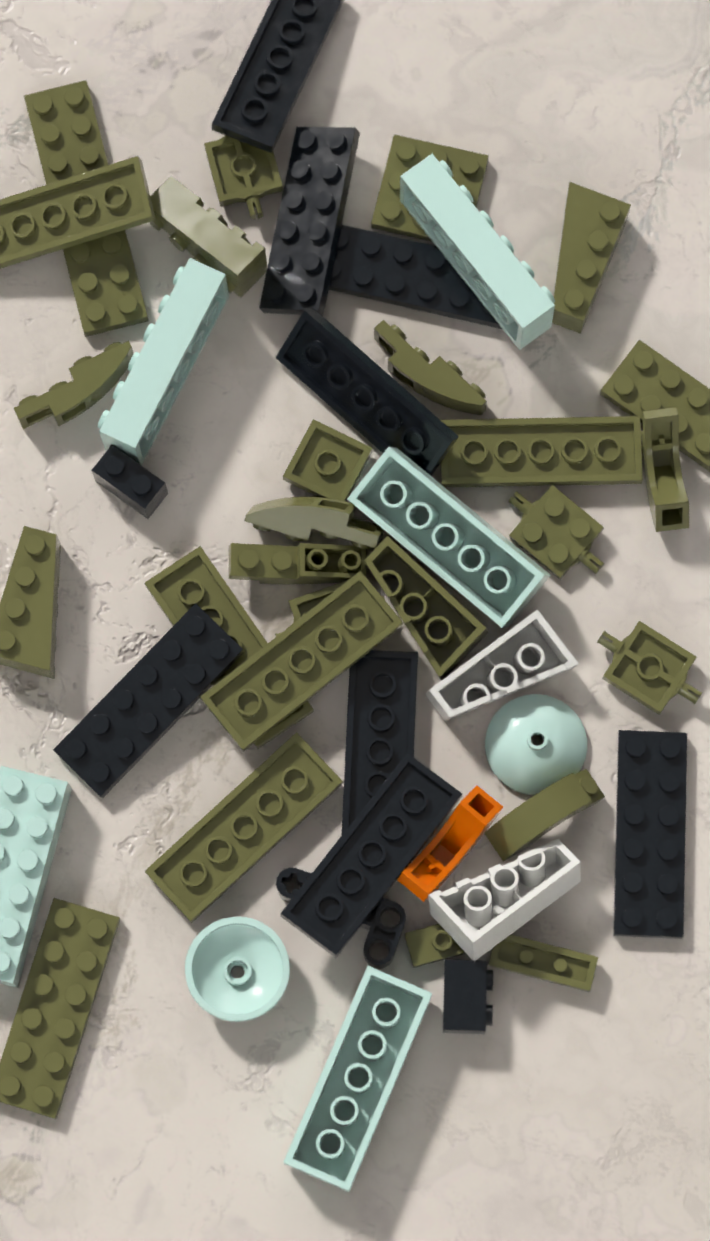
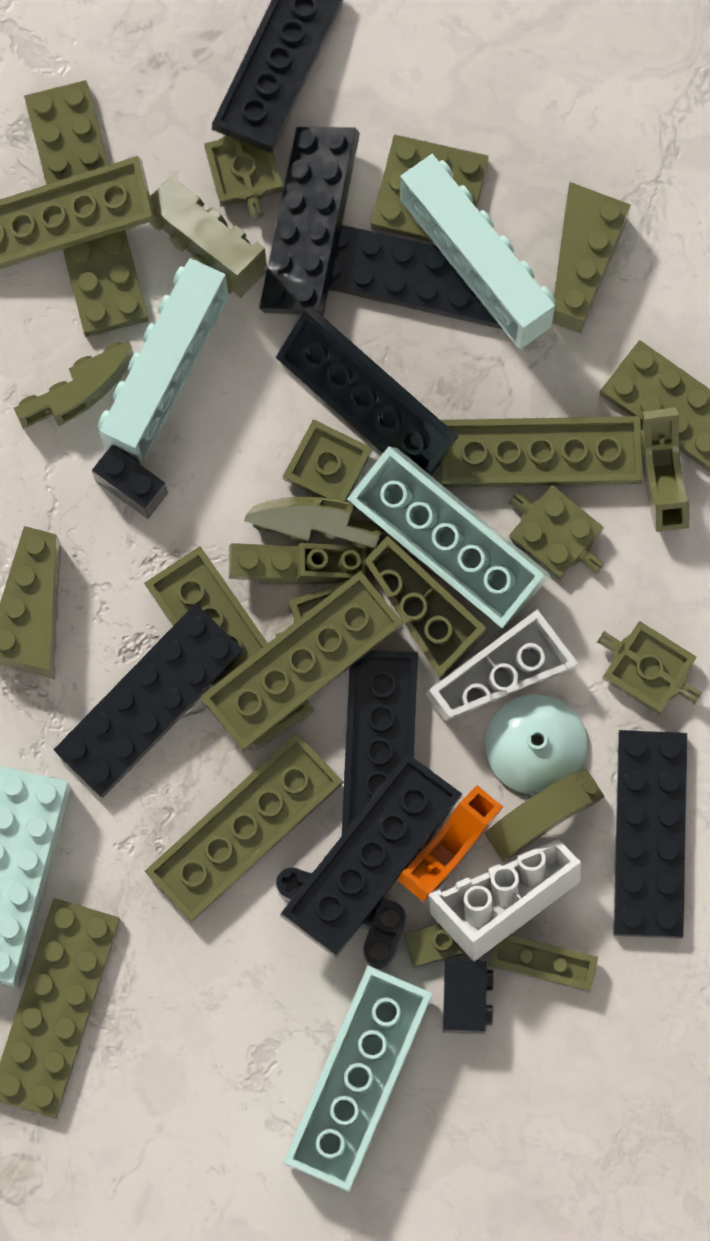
(230, 945): light aqua dish -> none
(435, 381): olive slope -> none

